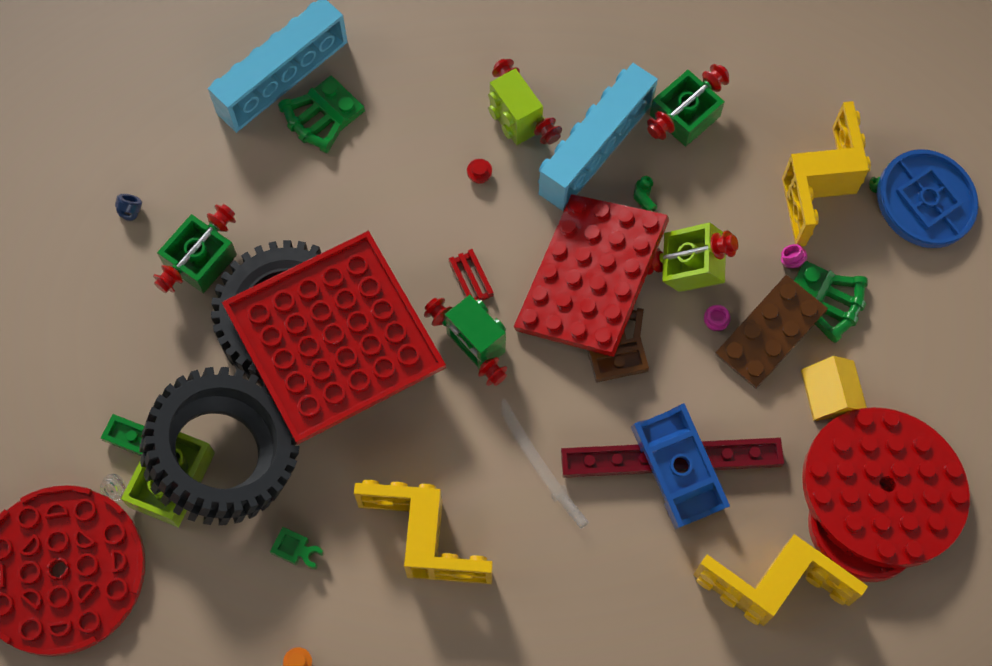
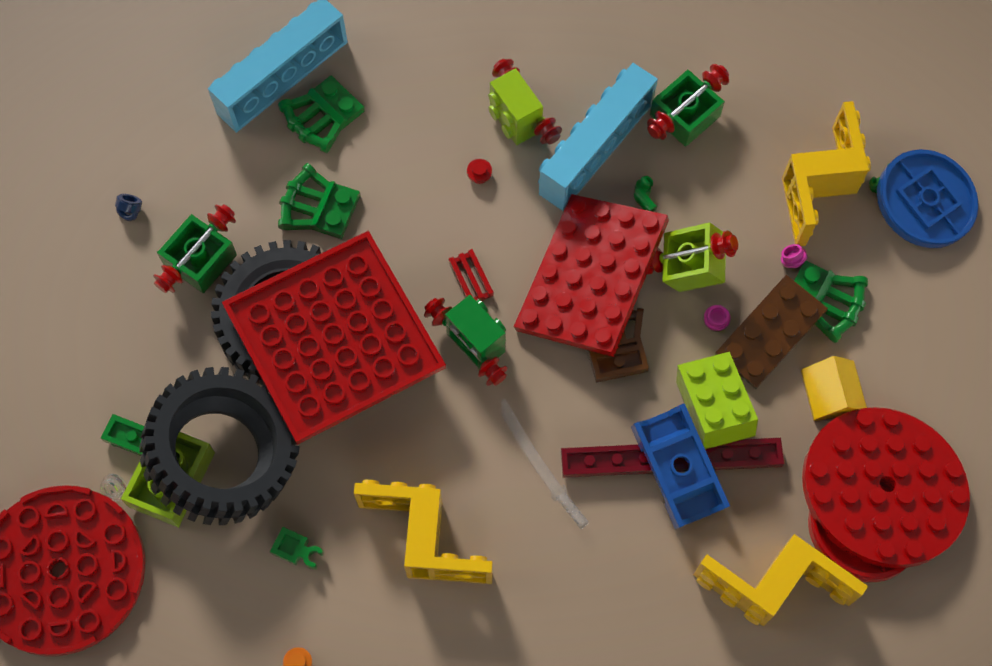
(334, 205): none -> green plate
(716, 400): none -> lime brick

